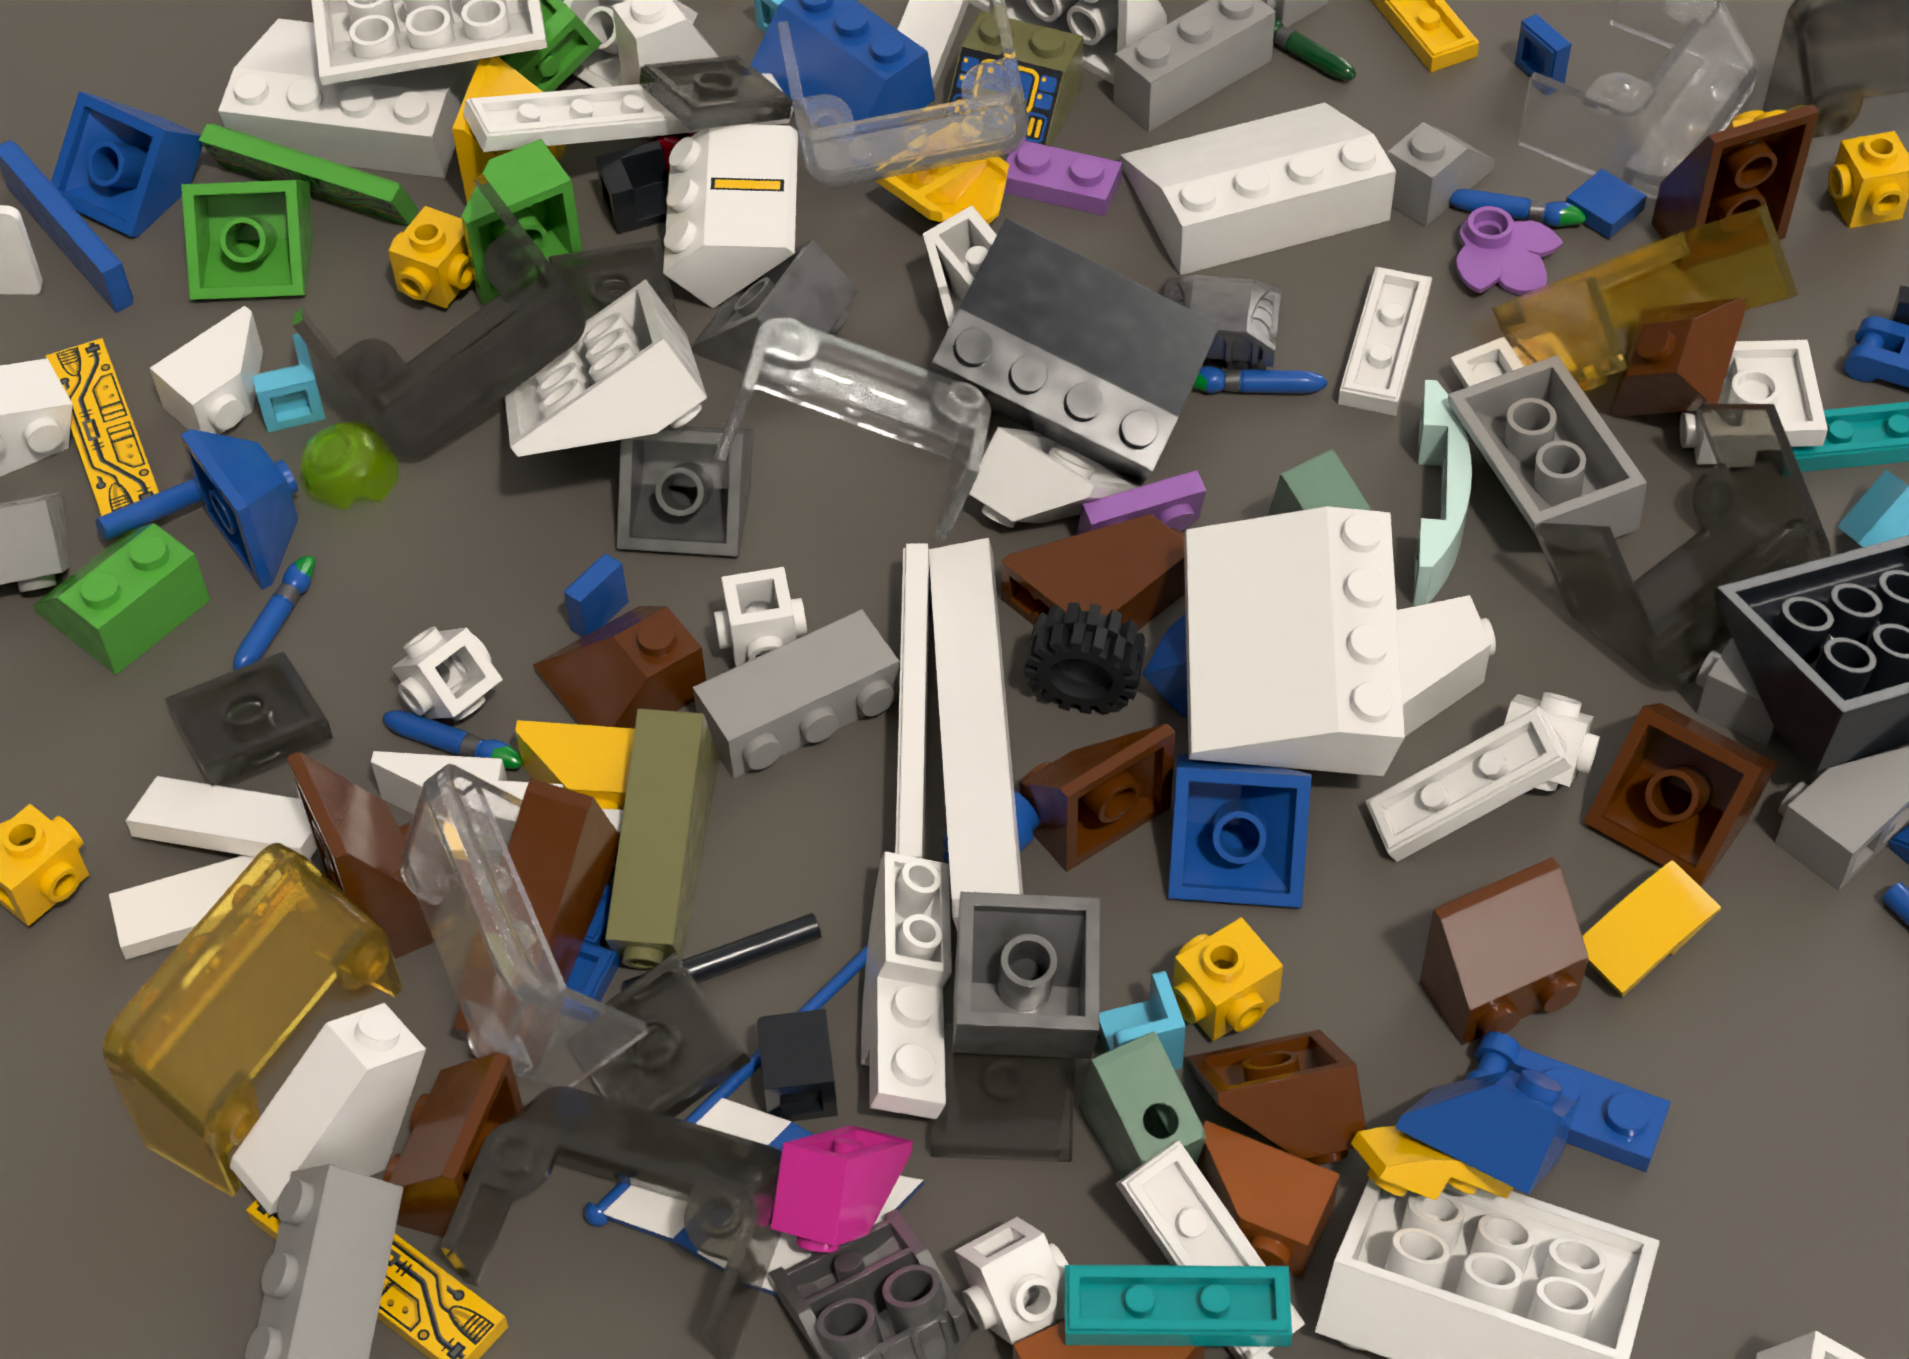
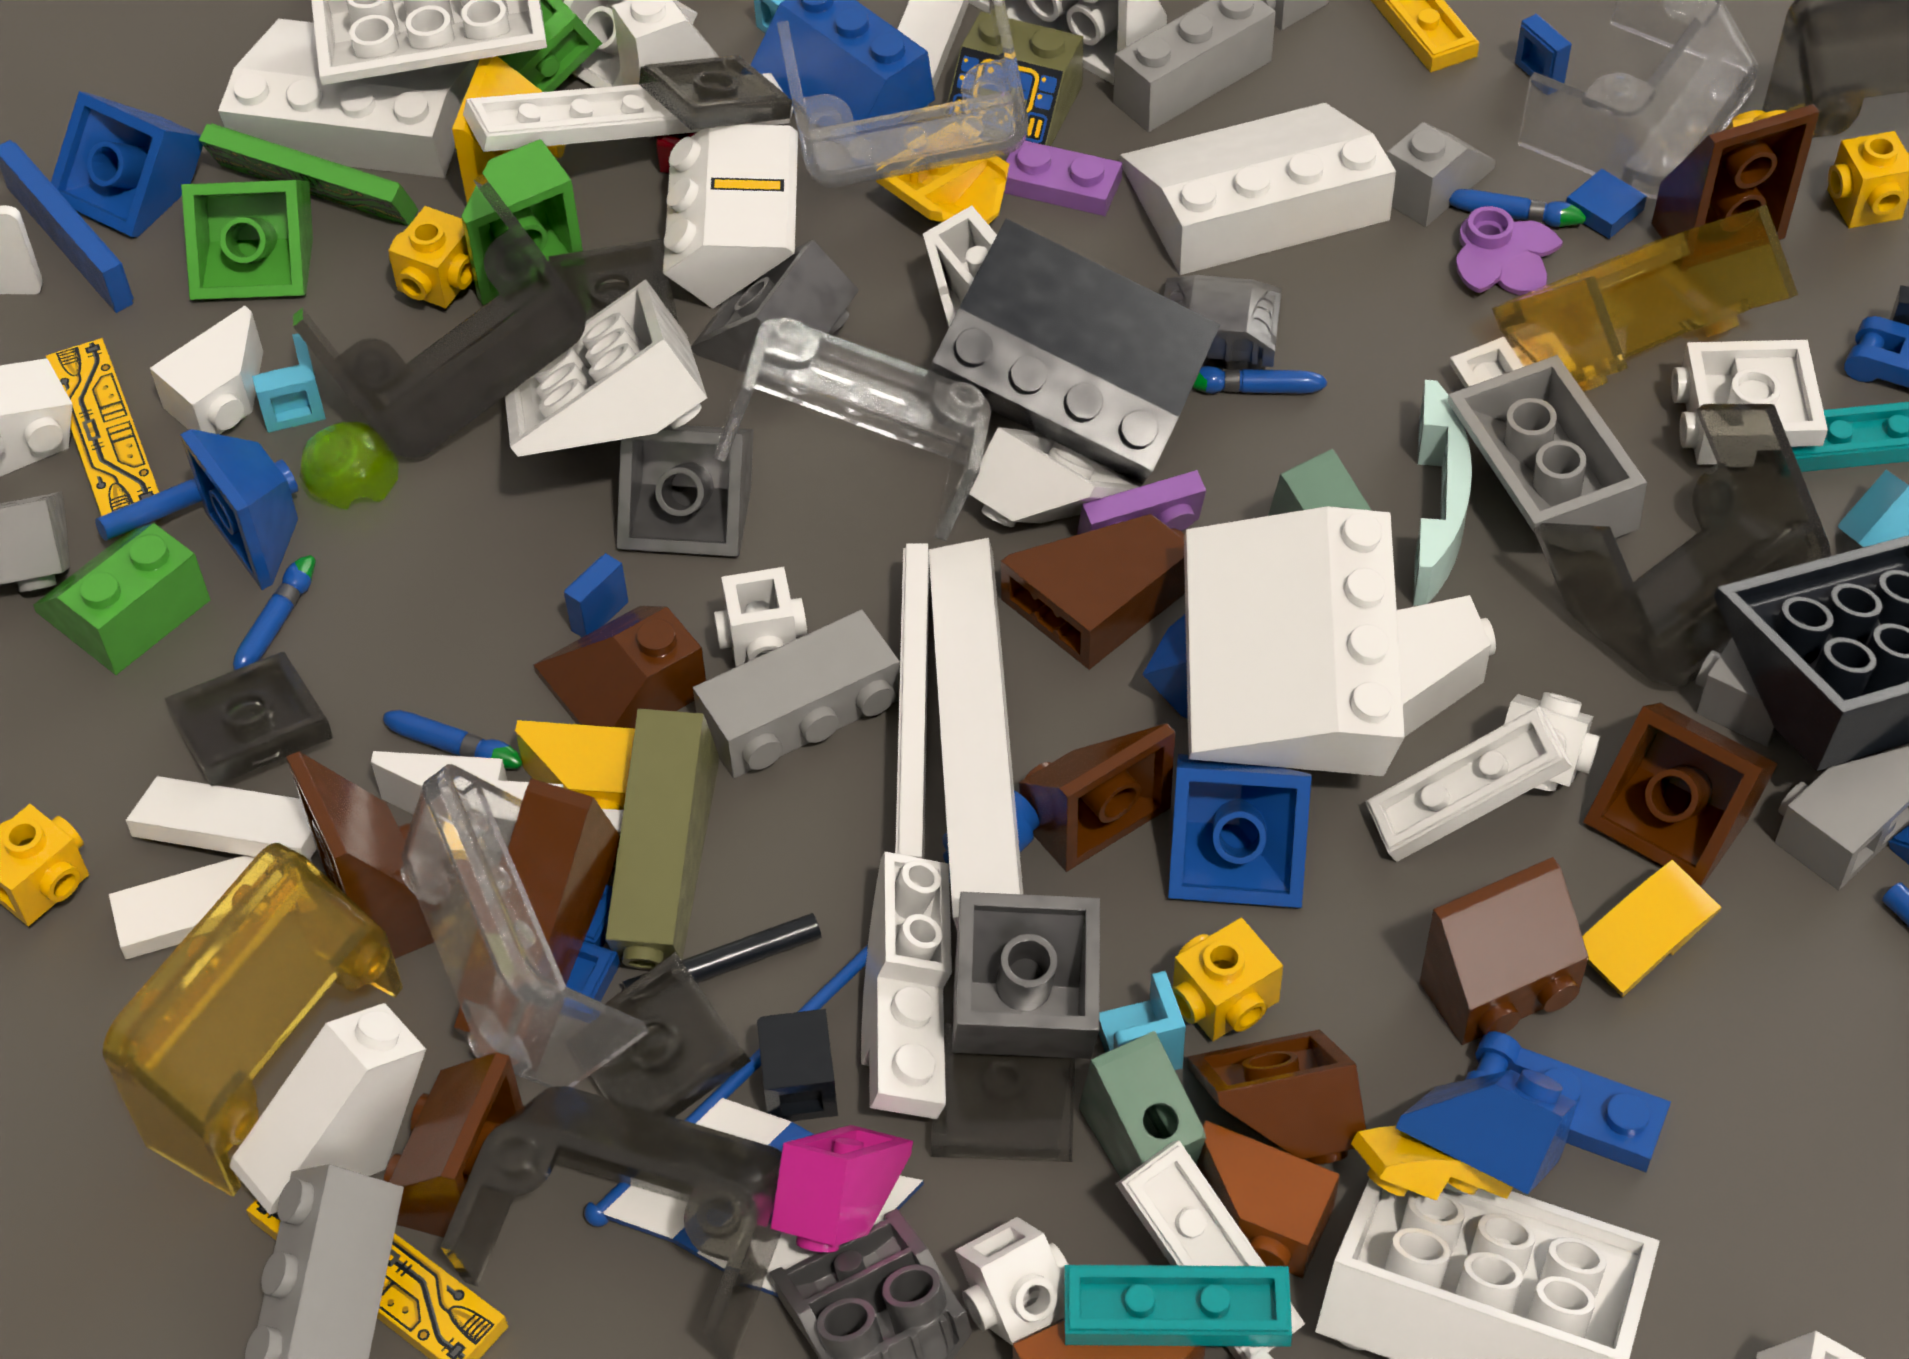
(463, 679): white brick -> none
(634, 186): black panel -> none
(1085, 658): black tyre -> none
(1312, 52): dark green piece -> none
(1385, 341): white tile -> none
(1678, 357): reddish brown slope -> none

